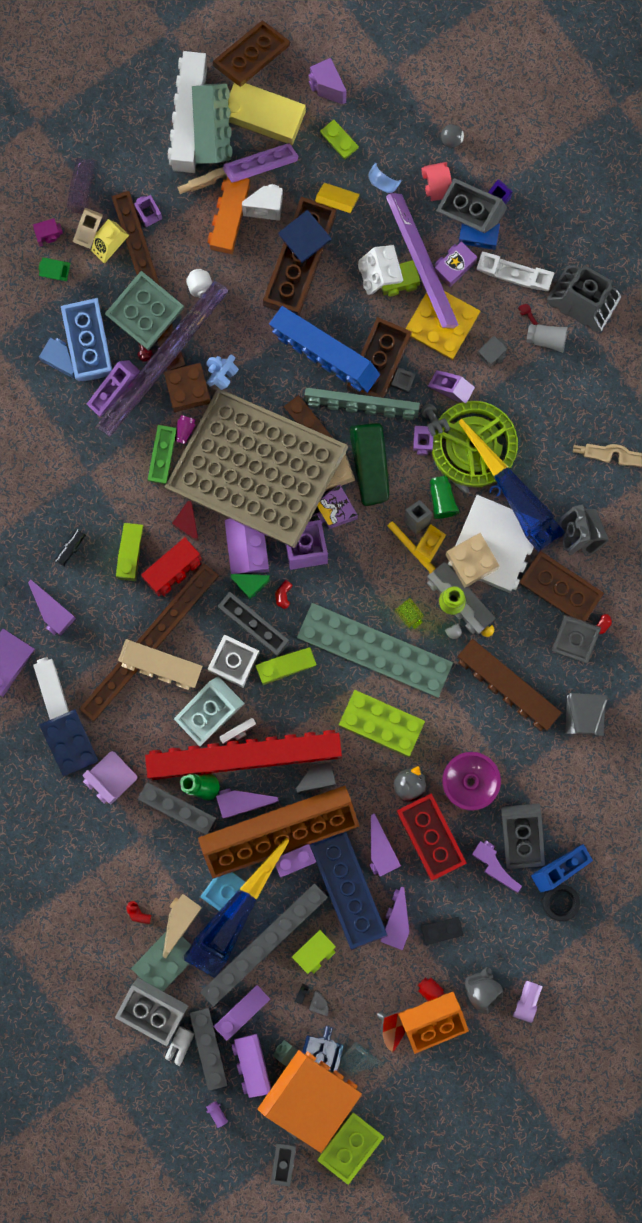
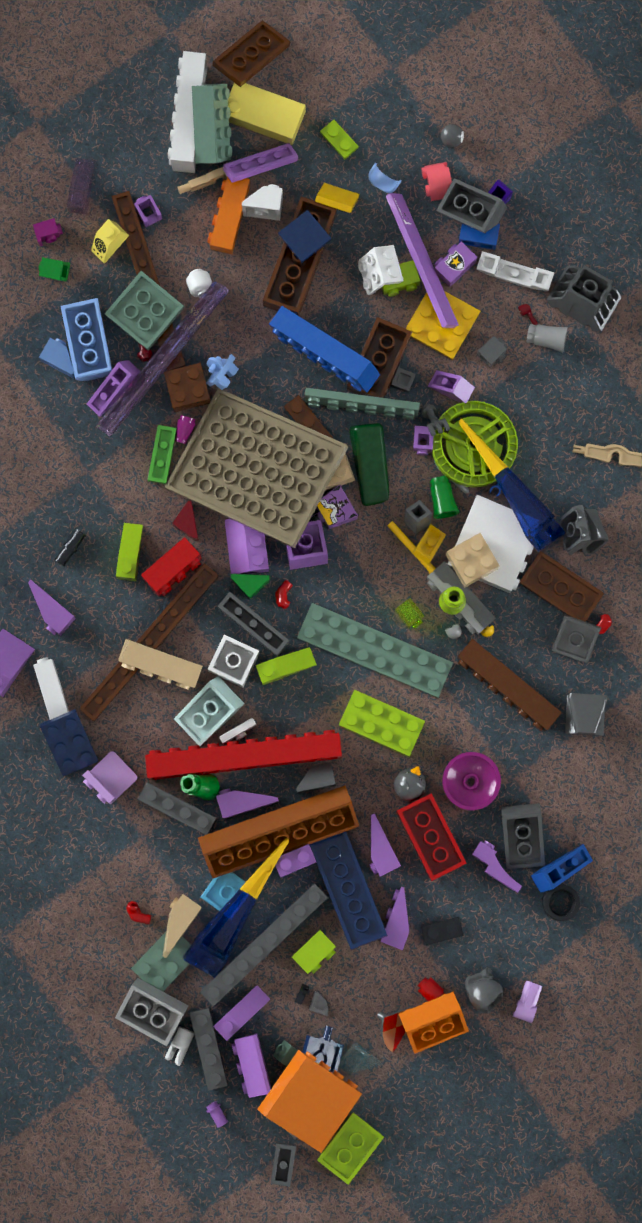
(87, 228): tan brick -> none
(327, 82): medium lavender slope -> none

